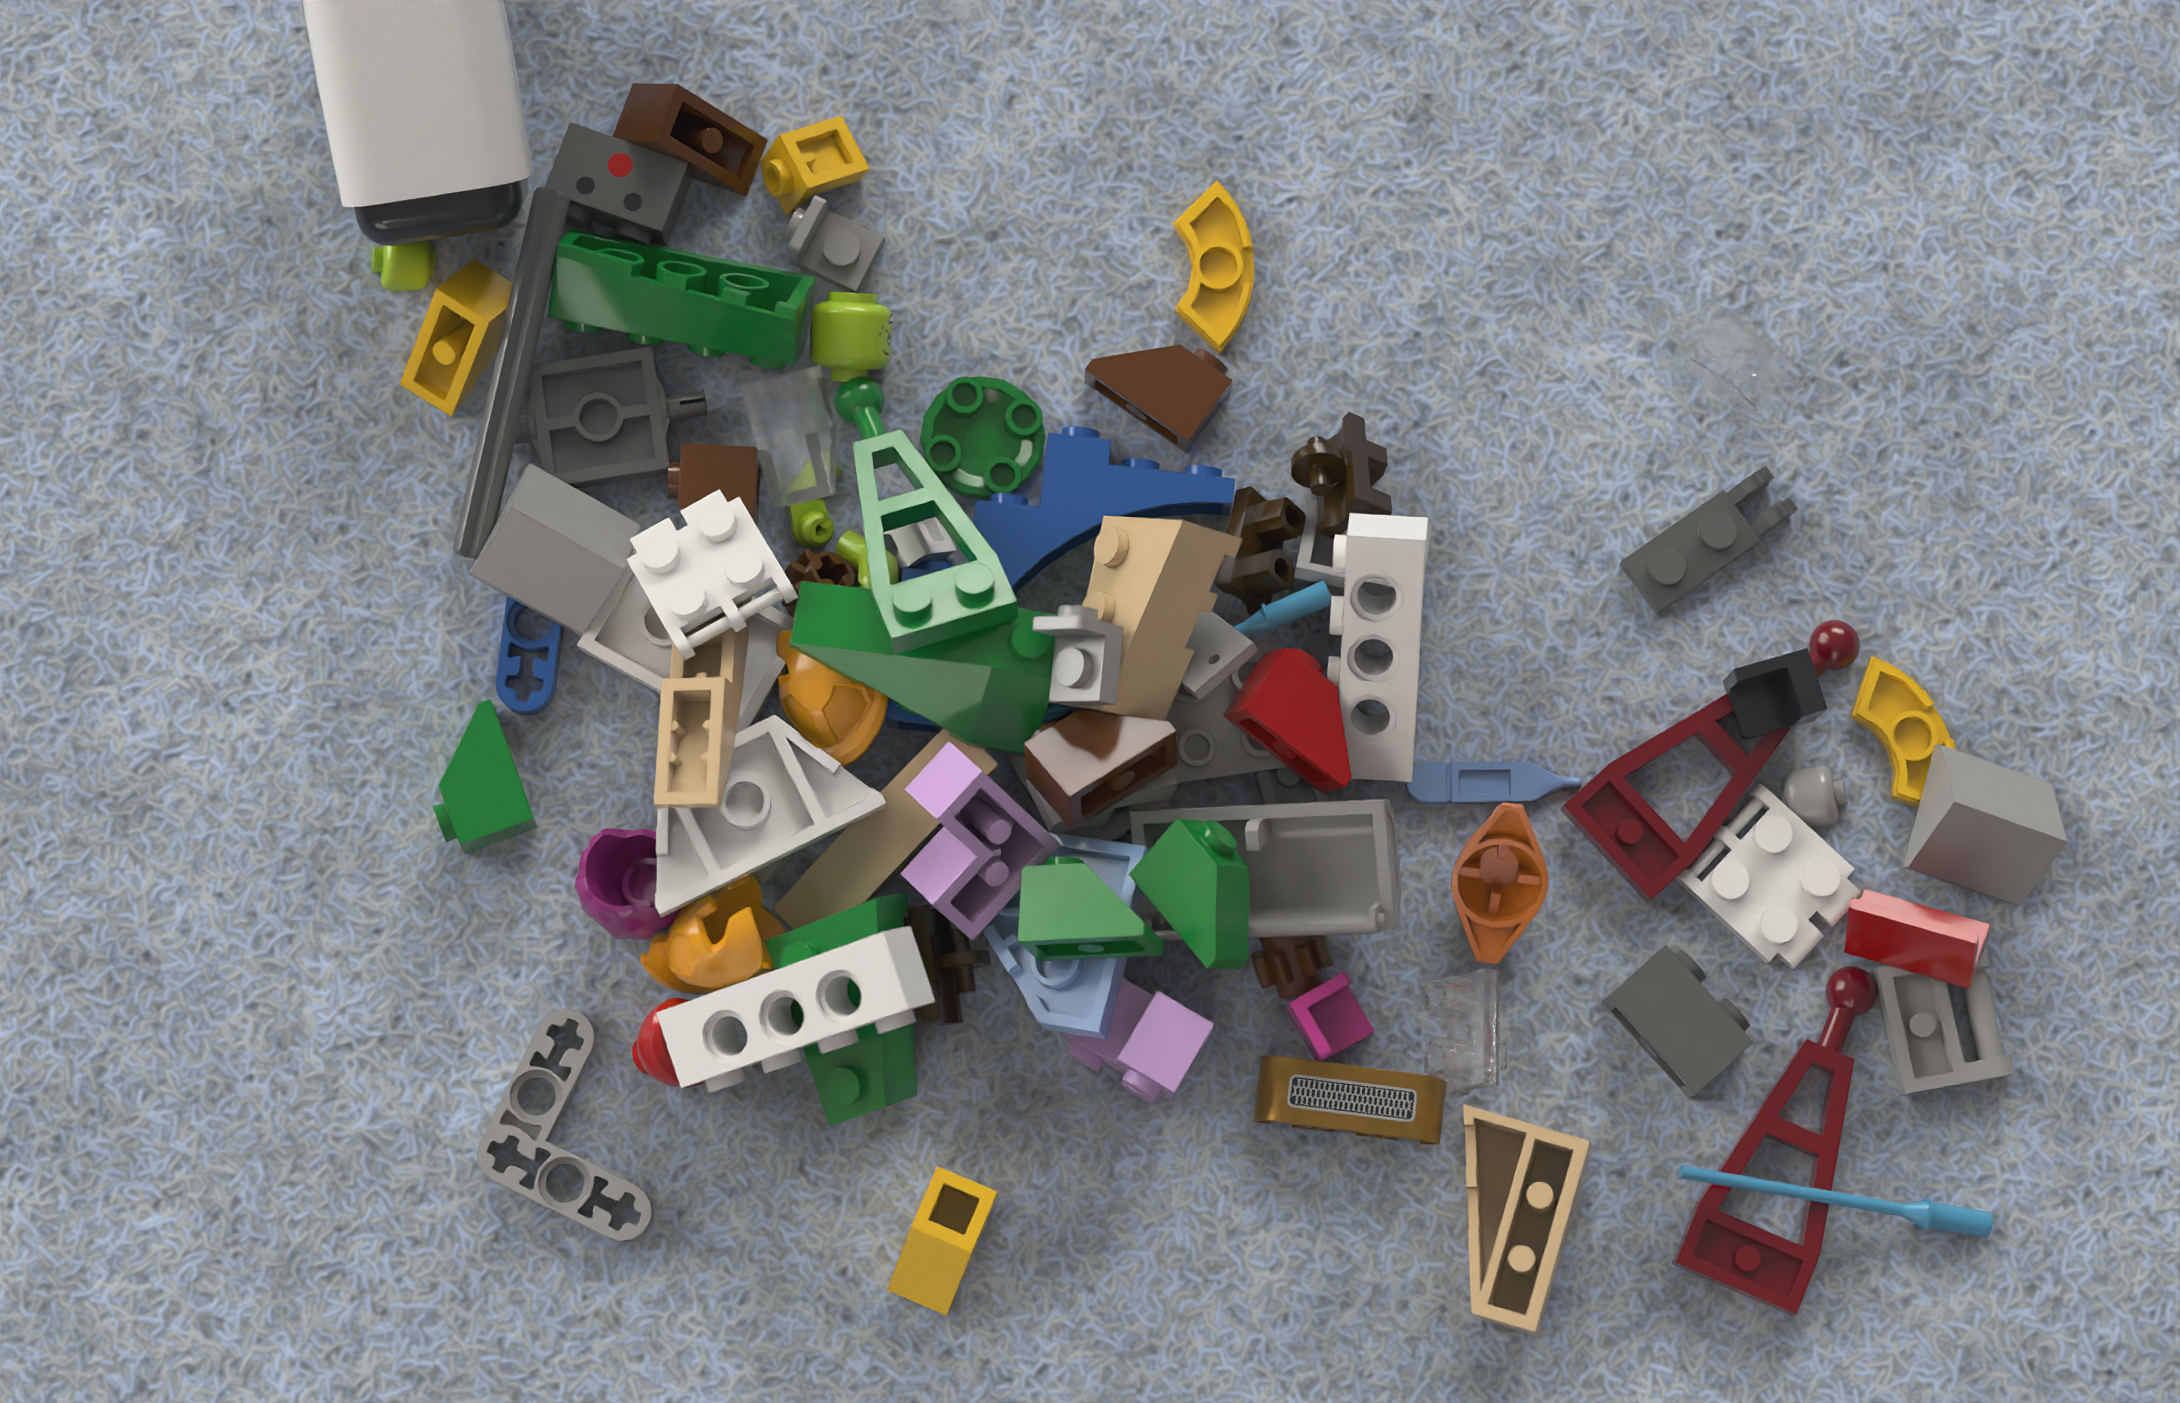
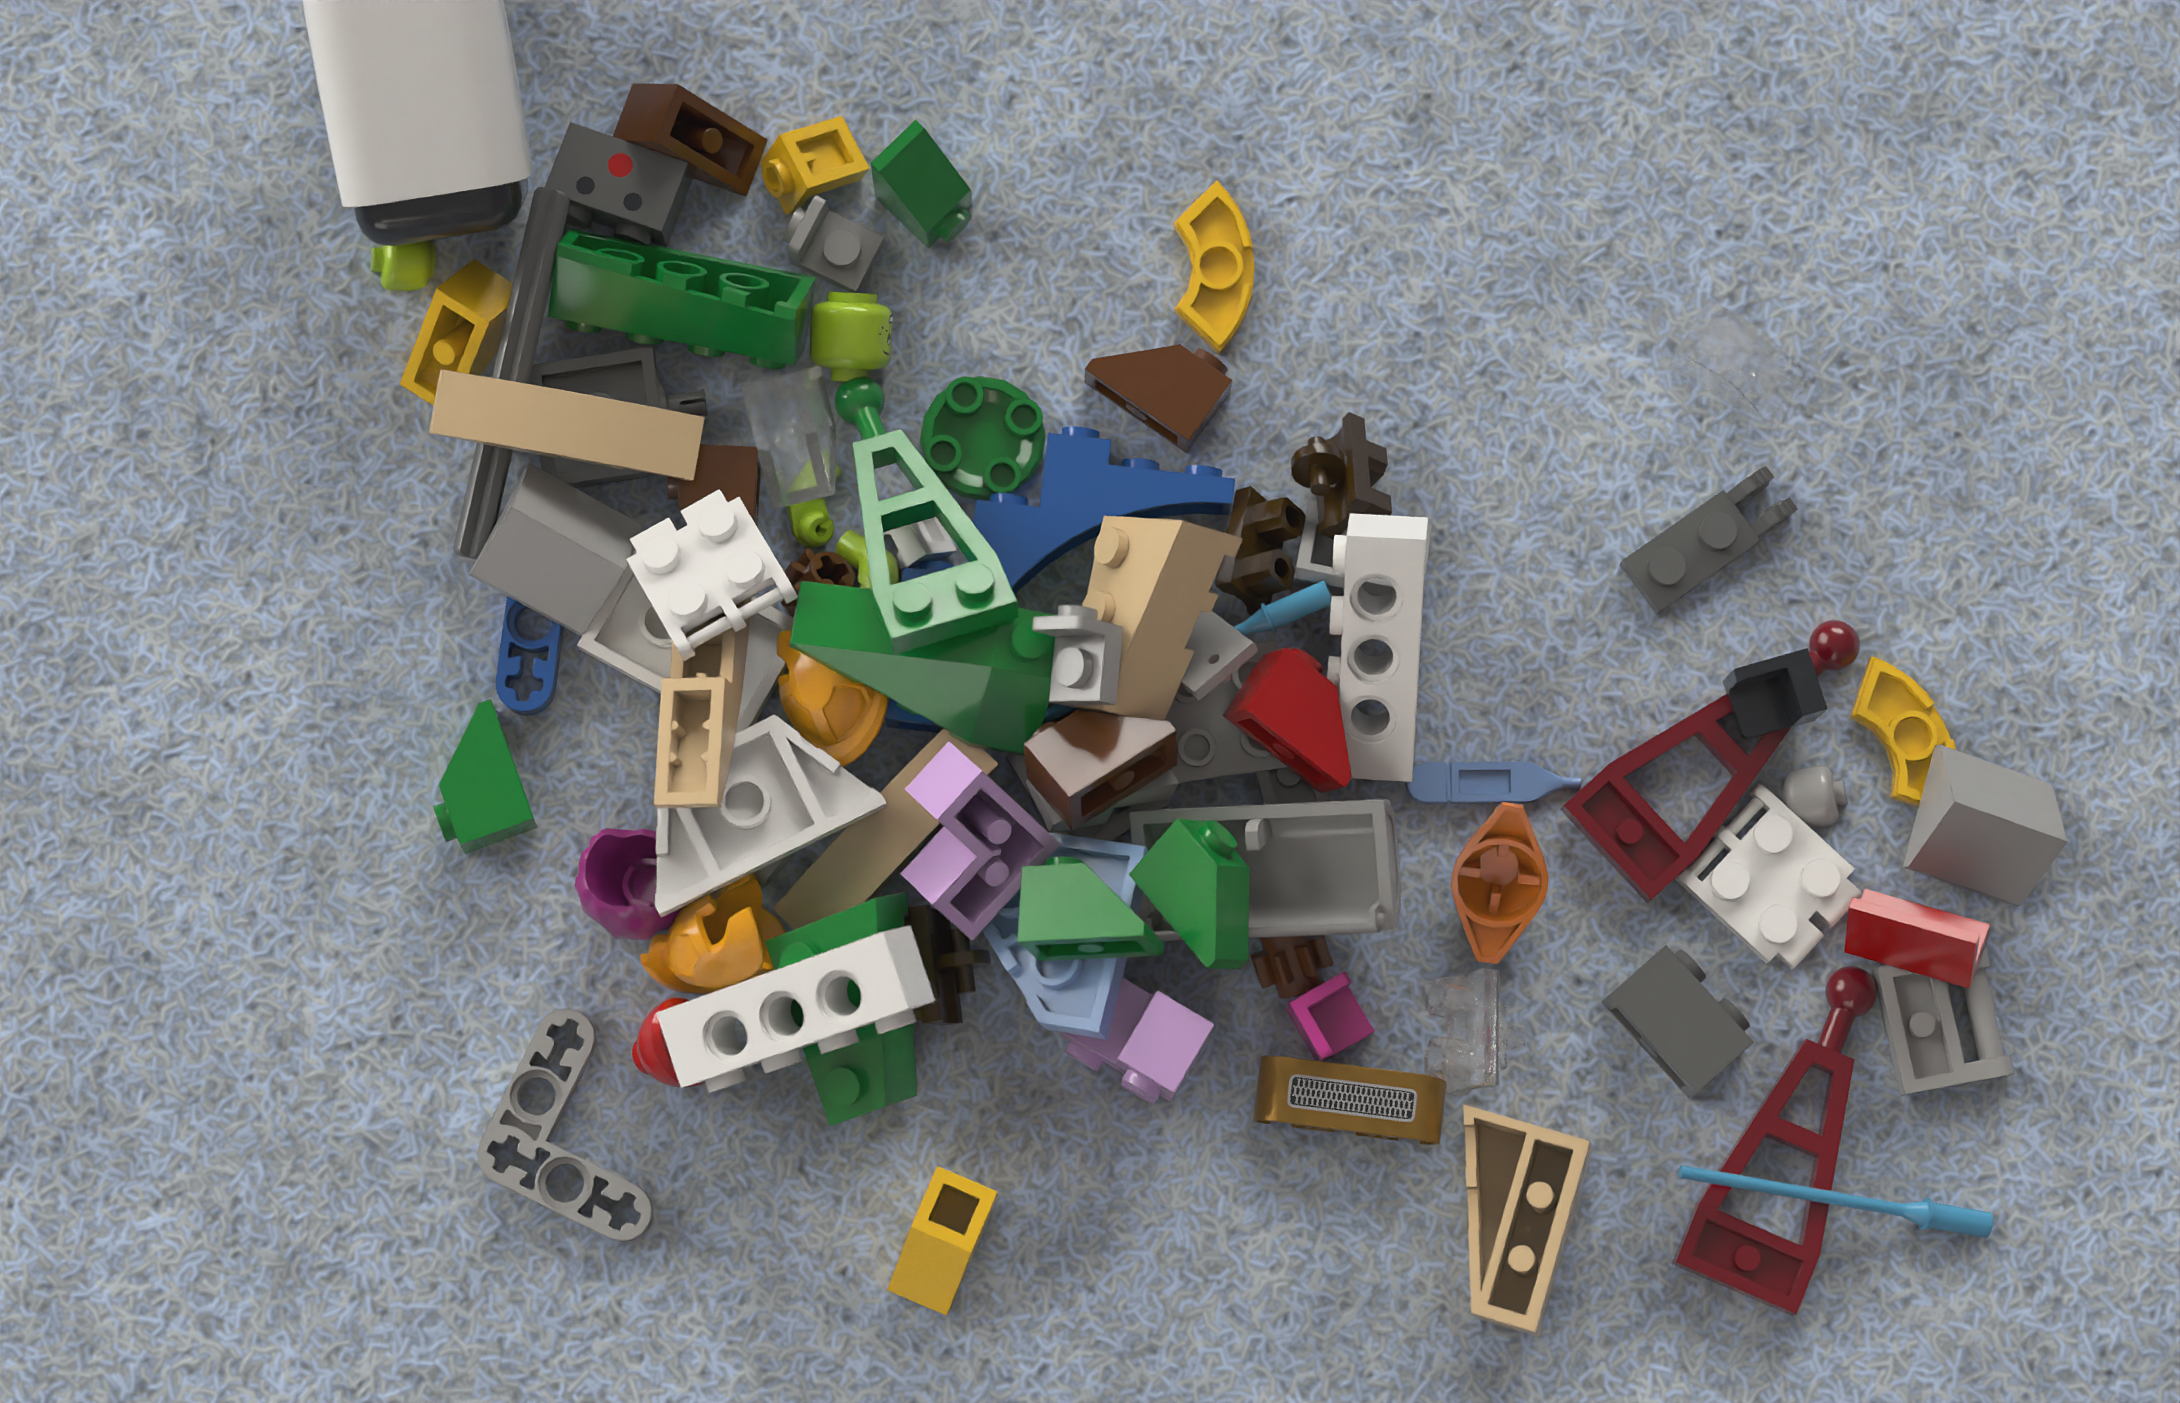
(566, 425): none -> tan slope
(921, 187): none -> green slope

